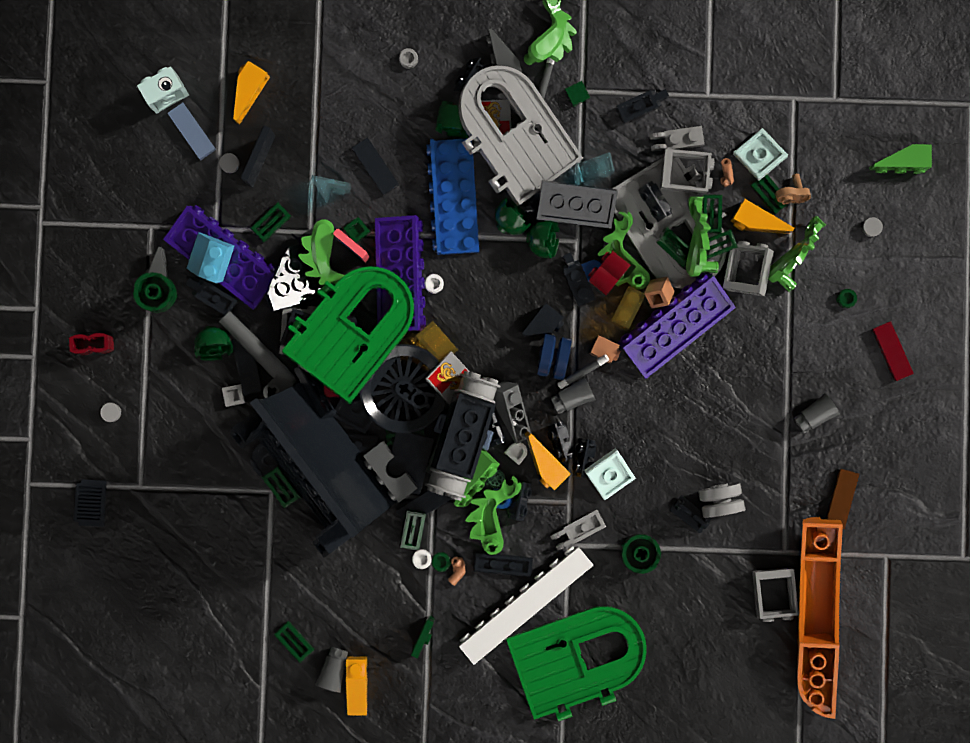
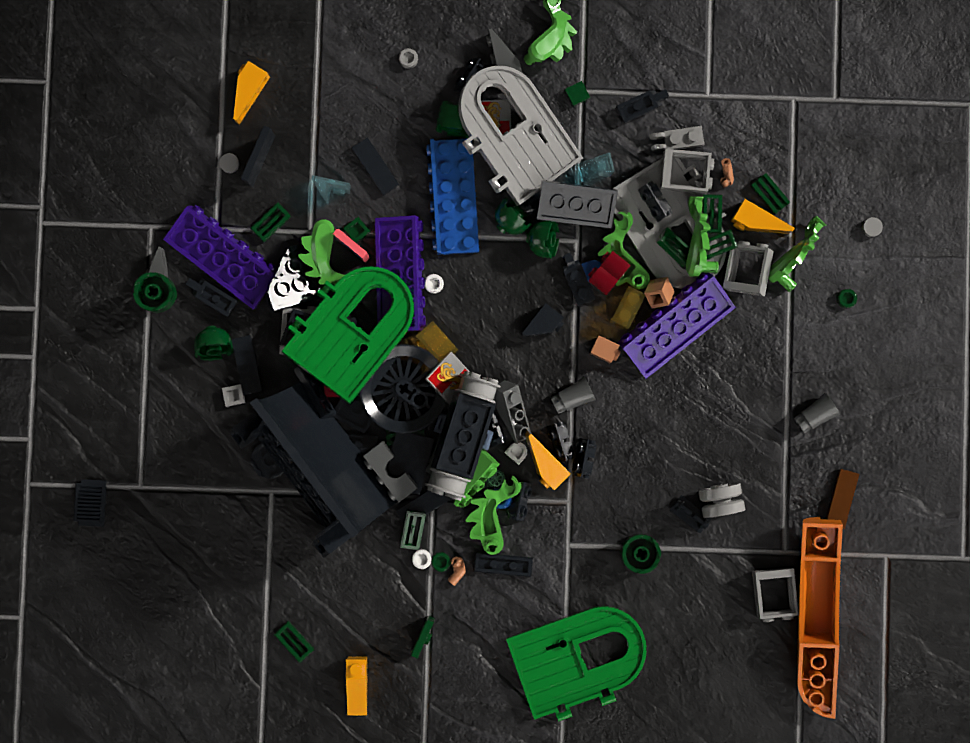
(87, 345): dark red brick -> none
(110, 412): light grey tile -> none
(162, 89): light aqua brick -> none
(191, 131): sand blue tile -> none
(210, 258): medium azure slope -> none
(274, 490): dark green tile -> none
(281, 375): dark grey axle -> none
(333, 670): dark grey plant -> none
(525, 605): white brick -> none
(546, 76): dark grey bar -> none
(553, 356): dark blue wheel -> none
(580, 529): light grey hinge -> none
(583, 371): dark grey bar -> none
(609, 474): light aqua tile -> none
(760, 154): light aqua tile -> none
(794, 195): medium nougat piece -> none
(892, 351): dark red tile -> none
(912, 158): bright green slope -> none

